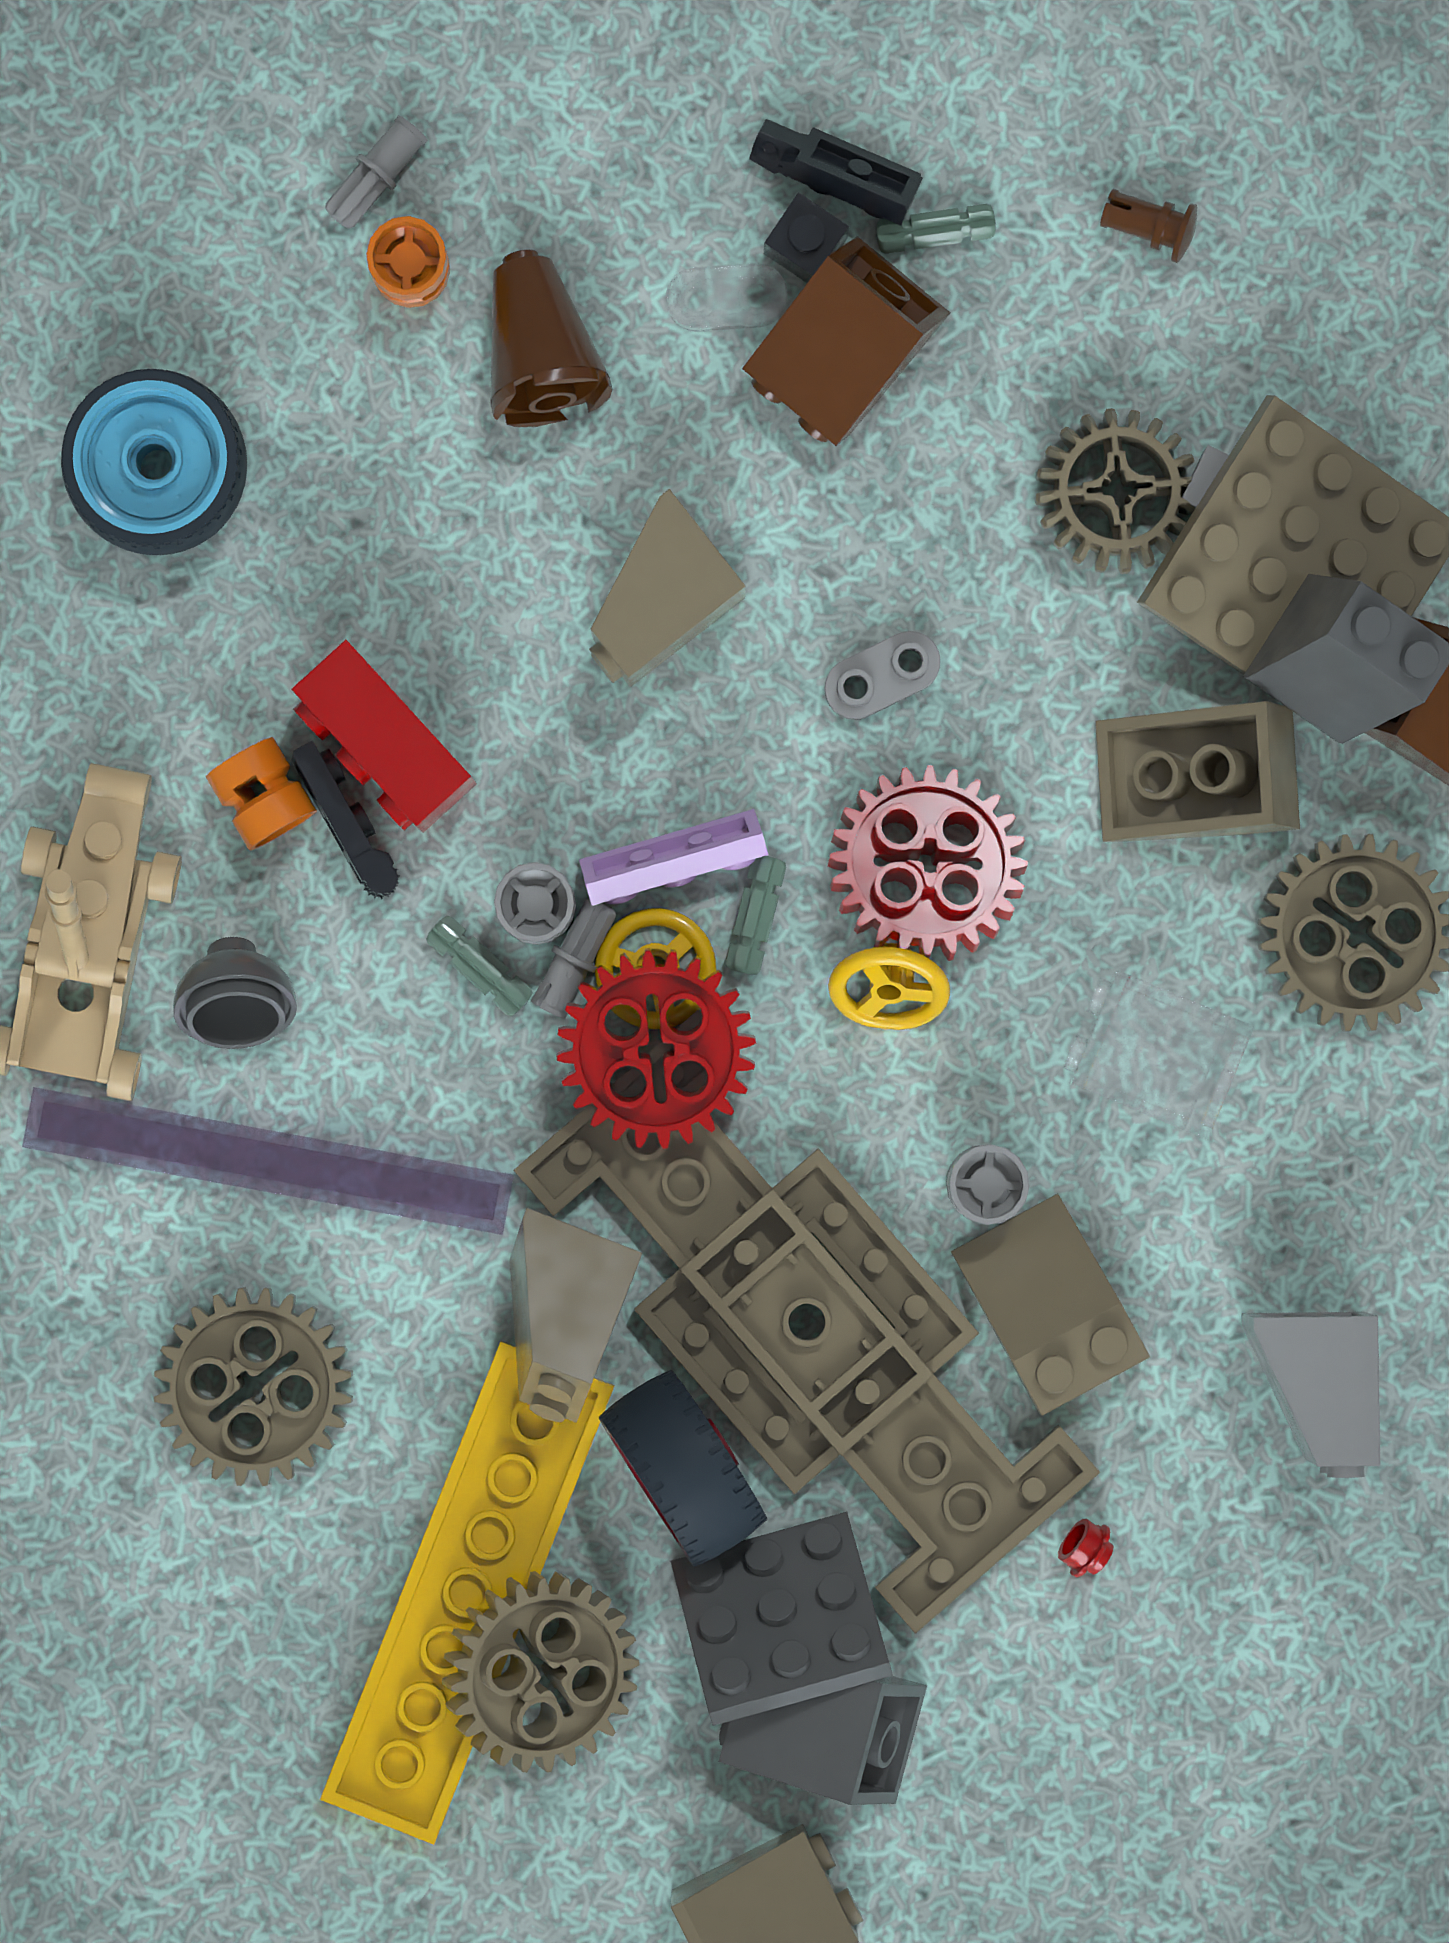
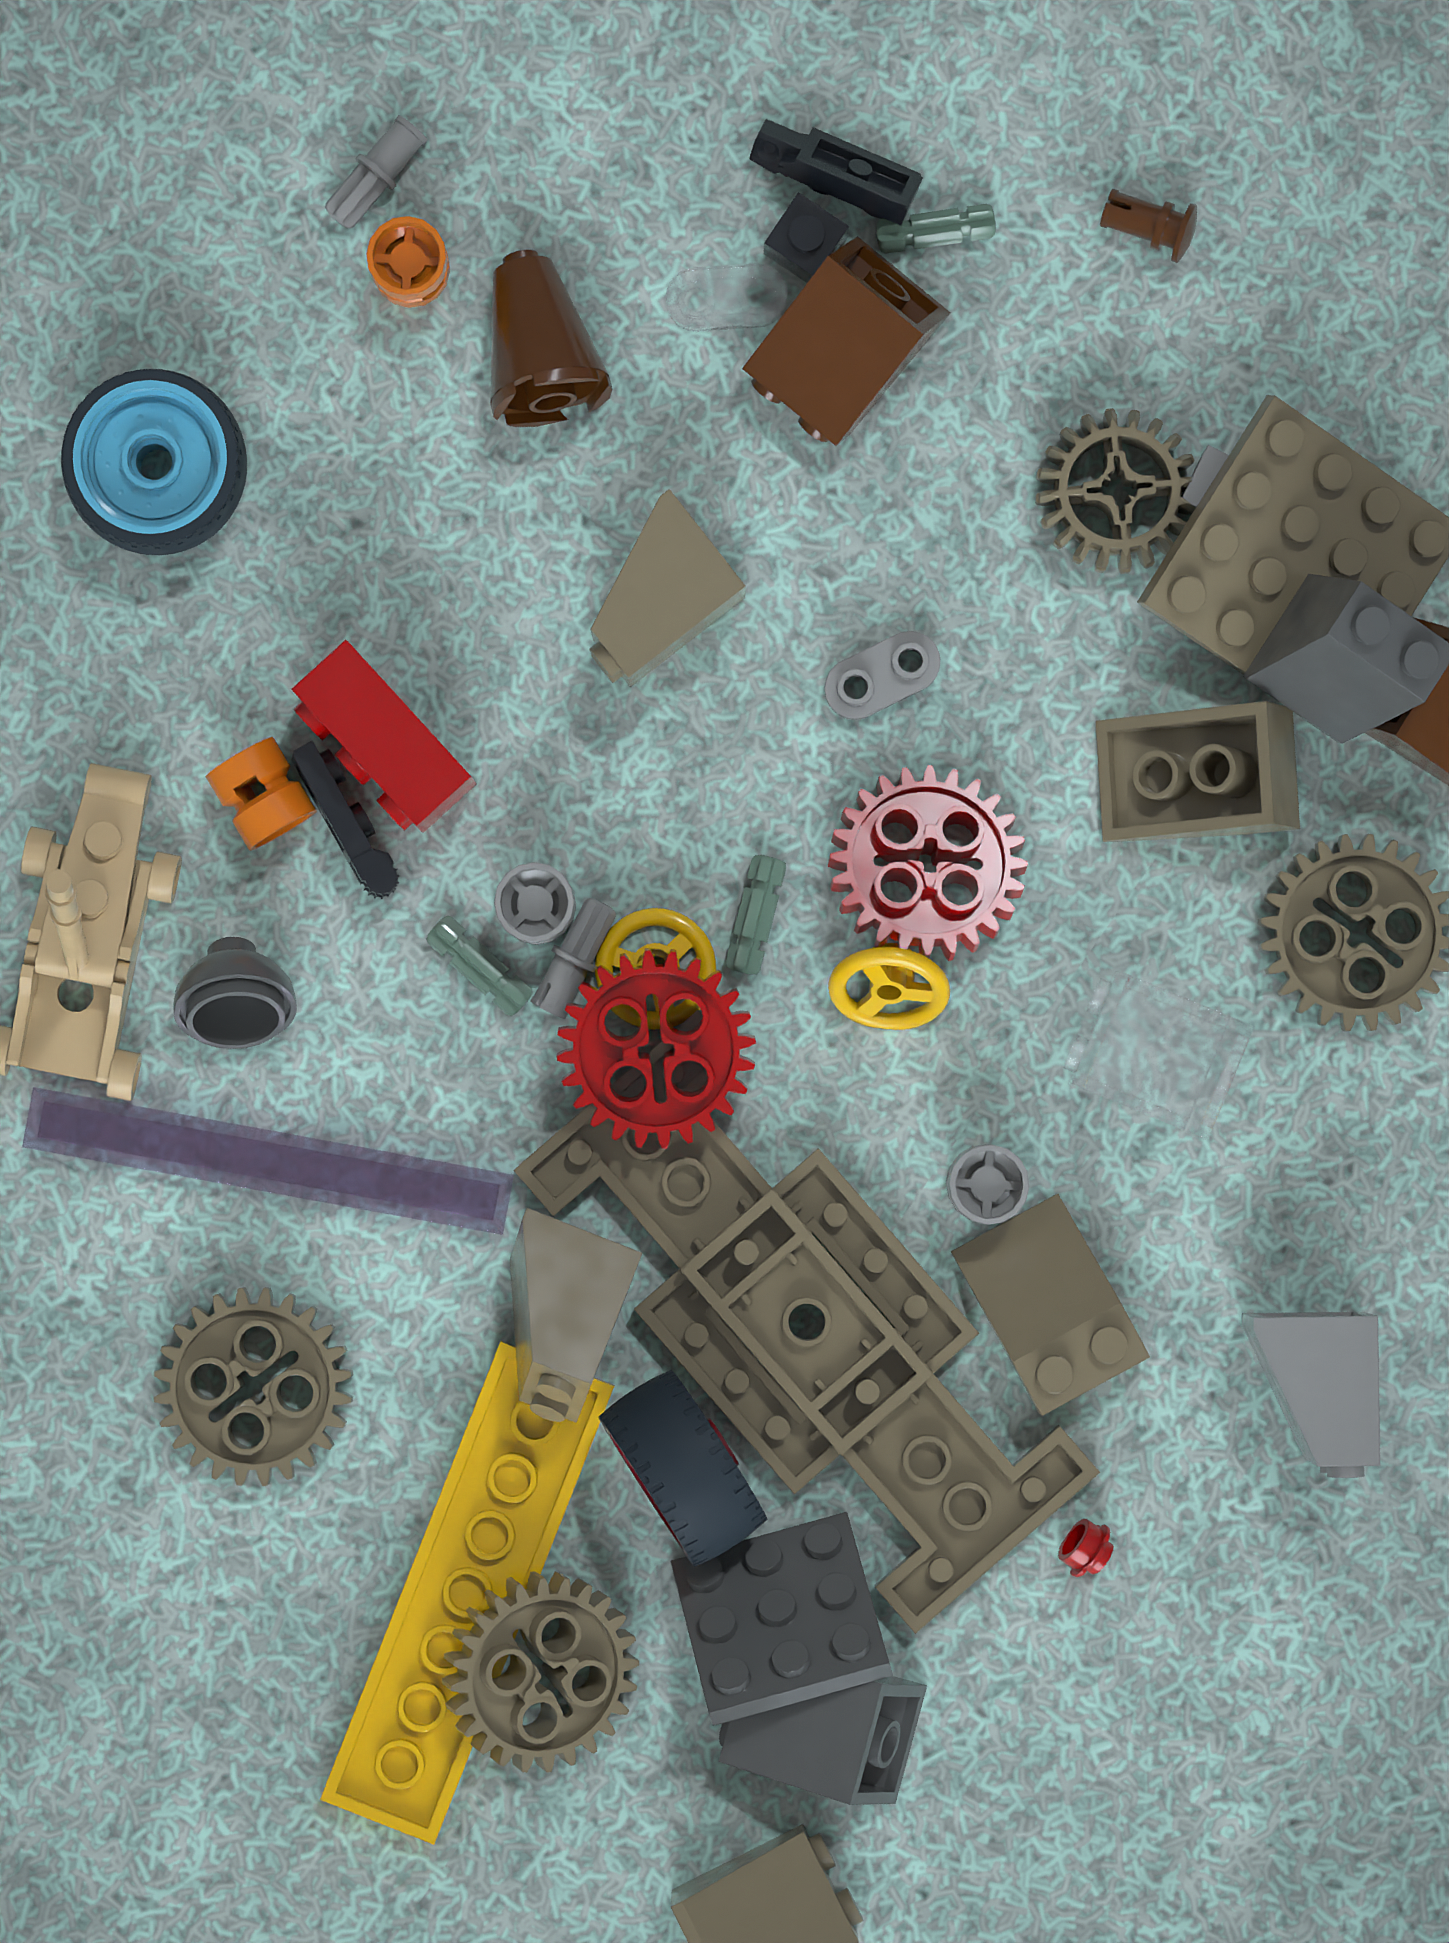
(673, 858): lavender plate -> none

